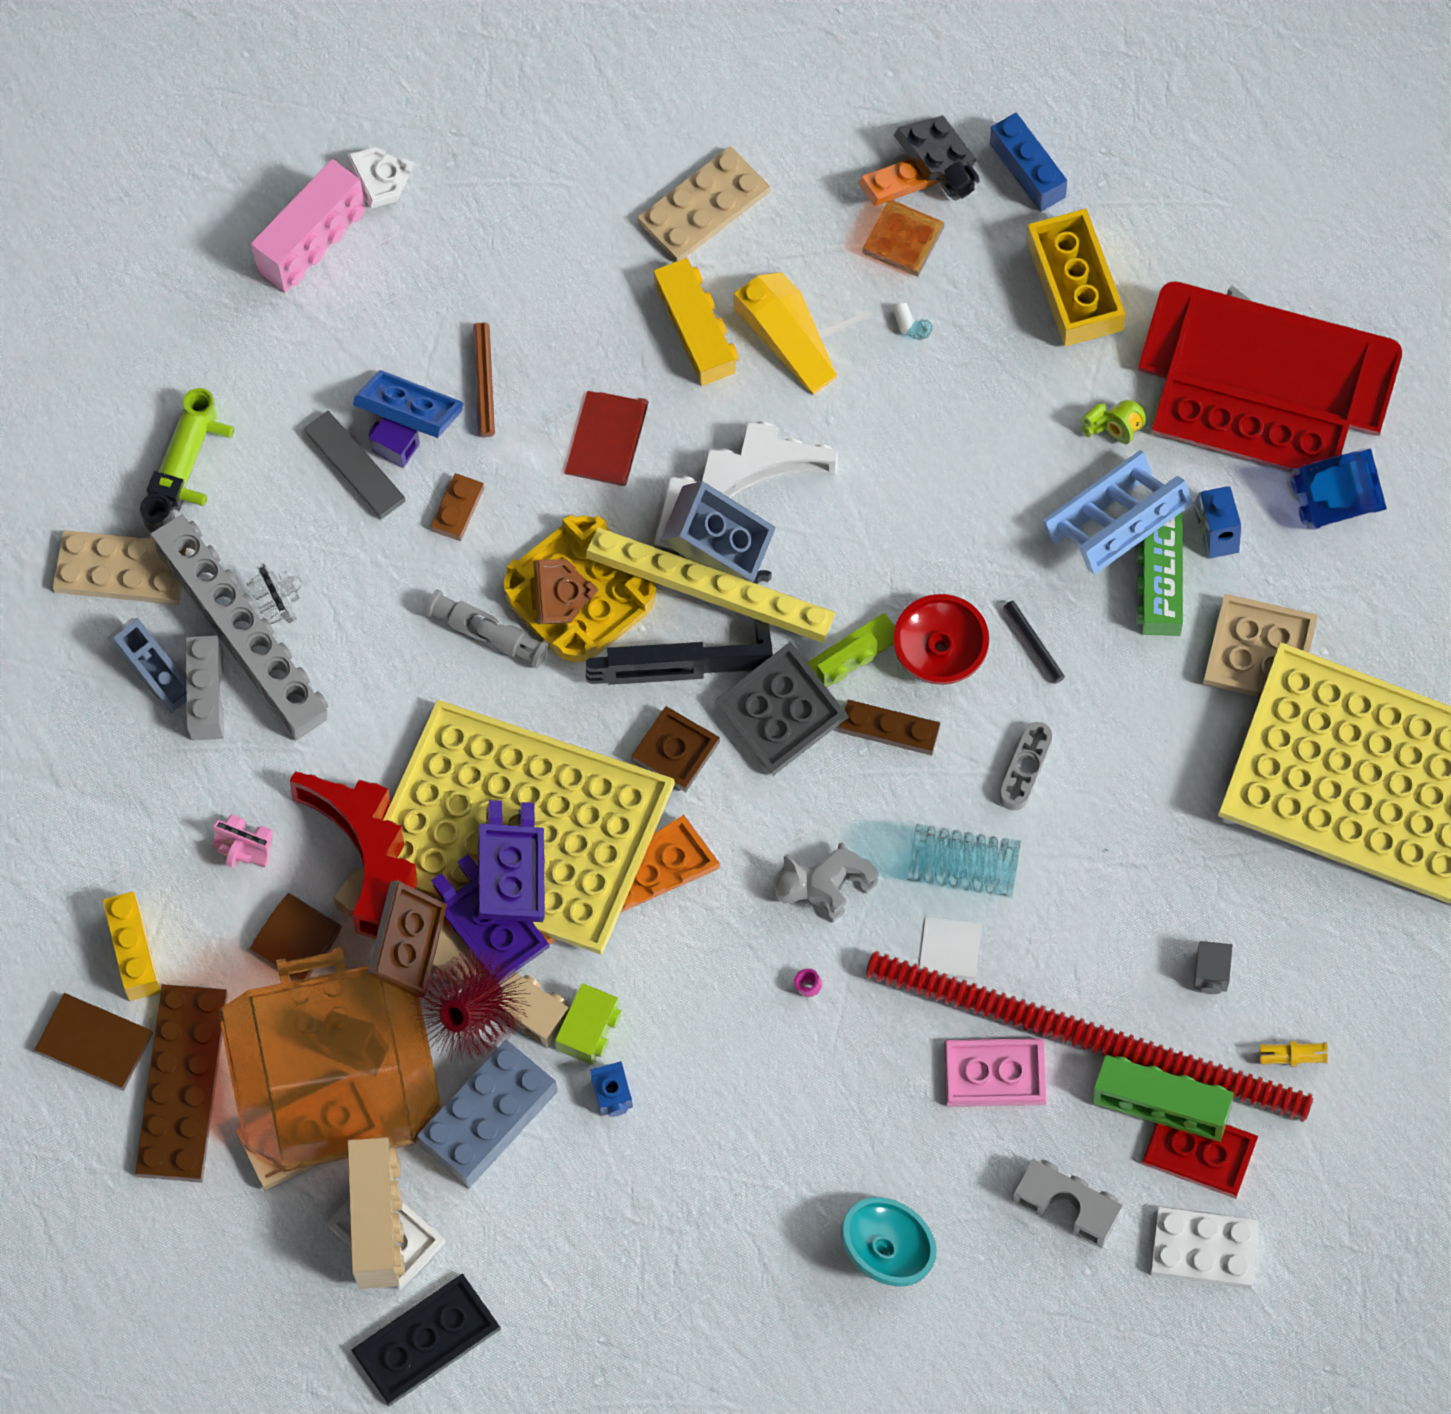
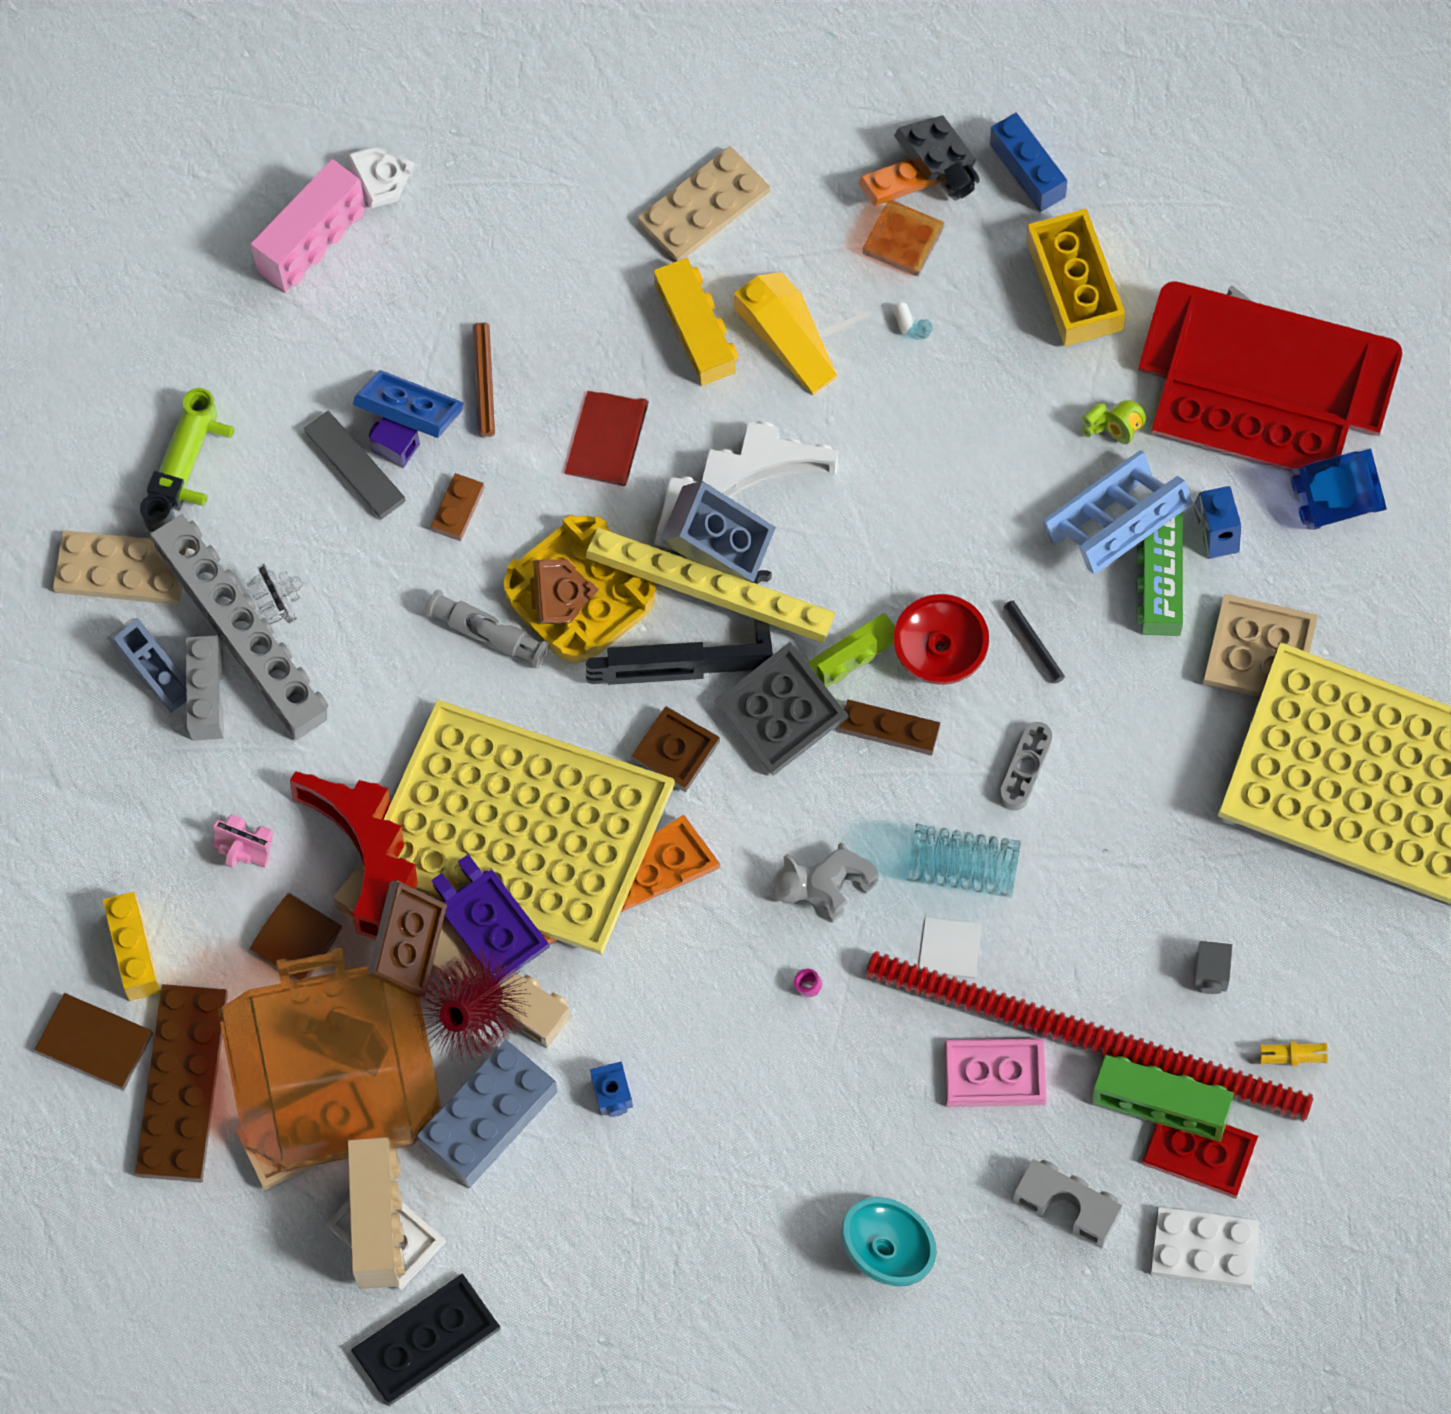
(510, 866): dark purple tile -> none
(588, 1023): lime brick -> none

